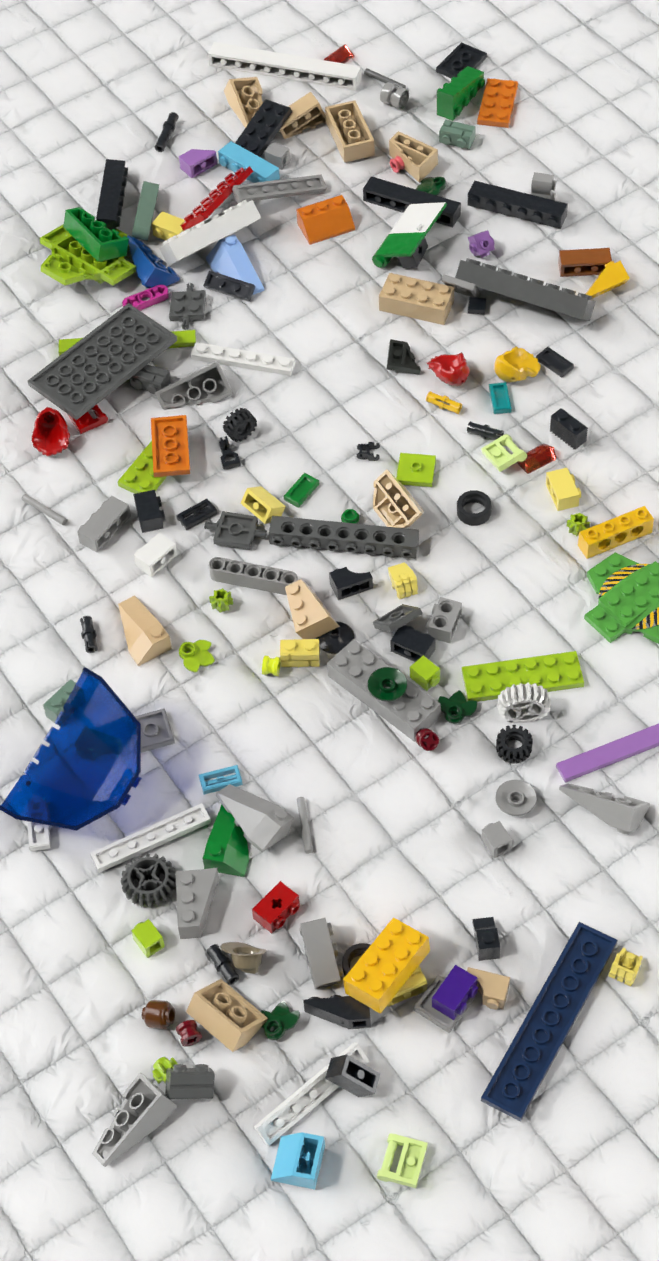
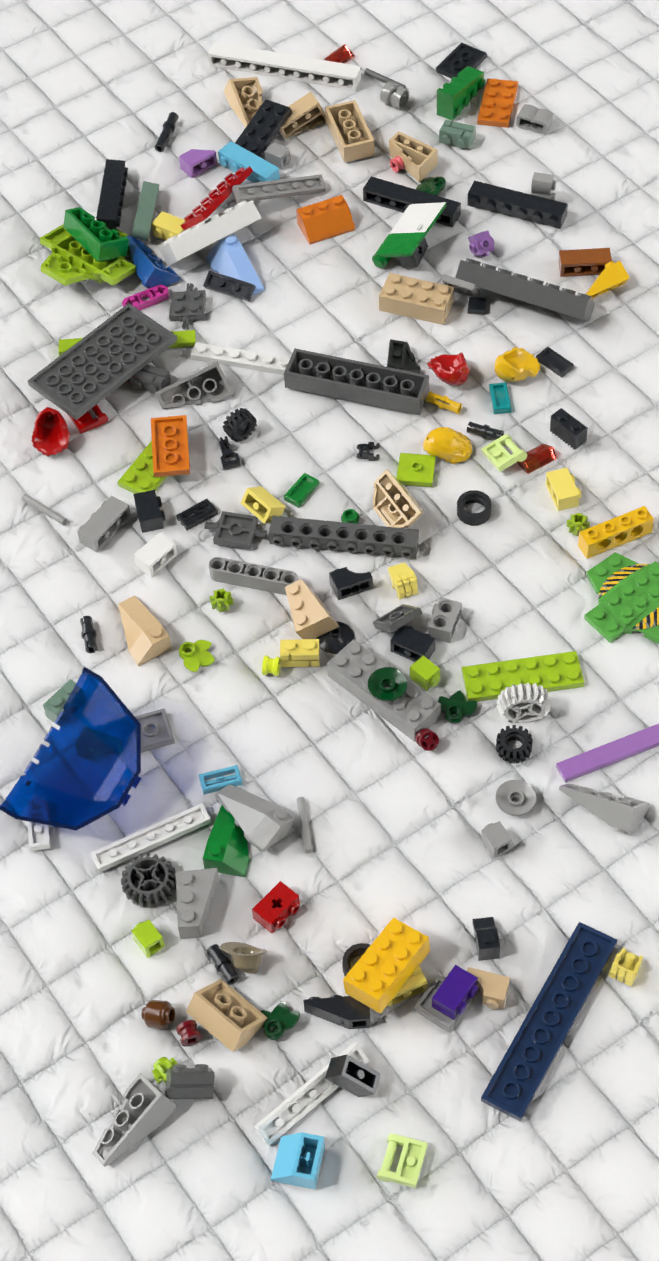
(321, 953): light grey wedge -> none
(356, 381): none -> dark grey brick
(448, 445): none -> yellow piece
(534, 119): none -> light grey brick

